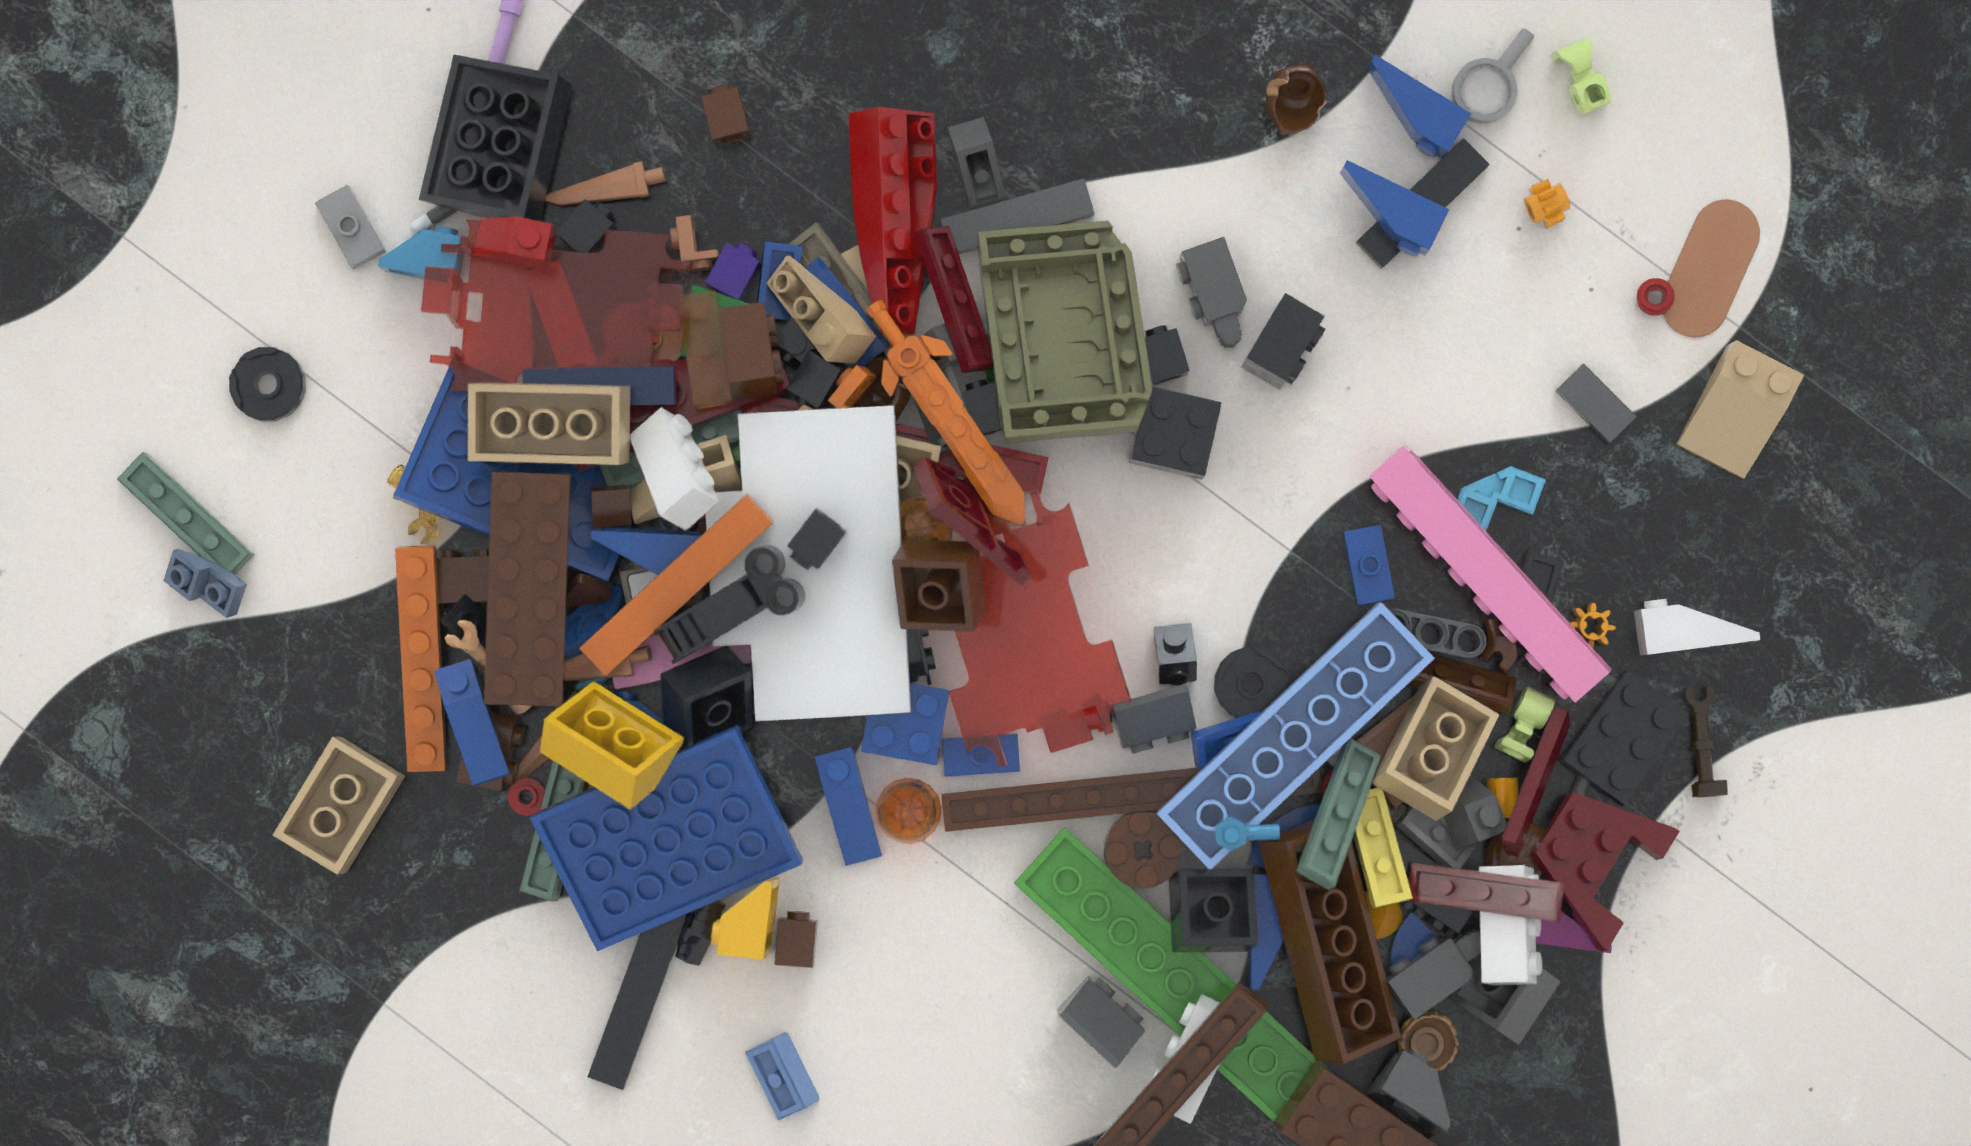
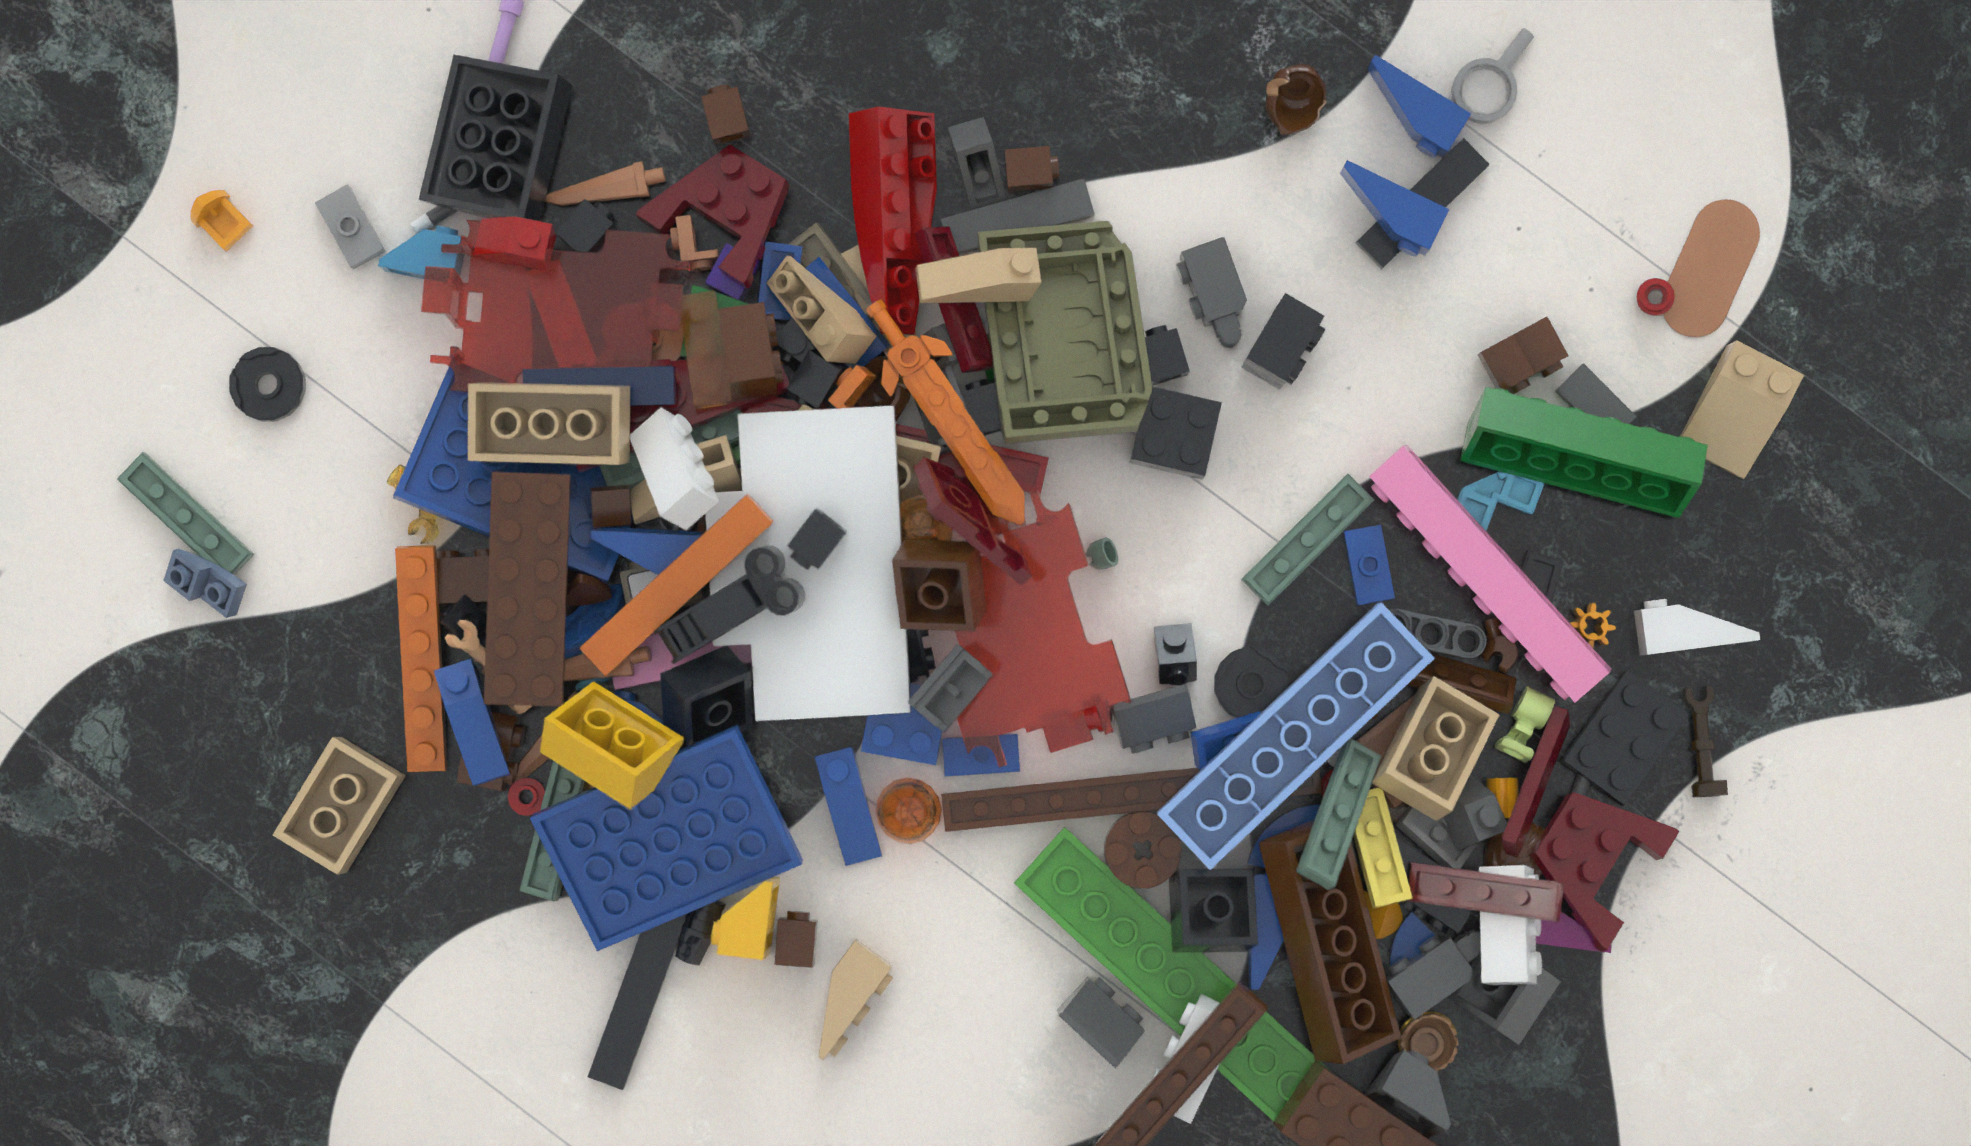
(219, 218): none -> light orange tile
(734, 195): none -> dark red wing
(782, 1076): medium blue slope -> none
(851, 985): none -> tan slope
(950, 688): none -> dark grey hinge
(981, 277): none -> tan slope
(1030, 169): none -> reddish brown brick
(1102, 553): none -> sand green hinge
(1234, 833): dark azure piece -> none
(1307, 539): none -> sand green tile
(1524, 355): none -> reddish brown brick
(1547, 203): light orange gear -> none
(1584, 452): none -> green brick
(1588, 89): yellowish green leg -> none

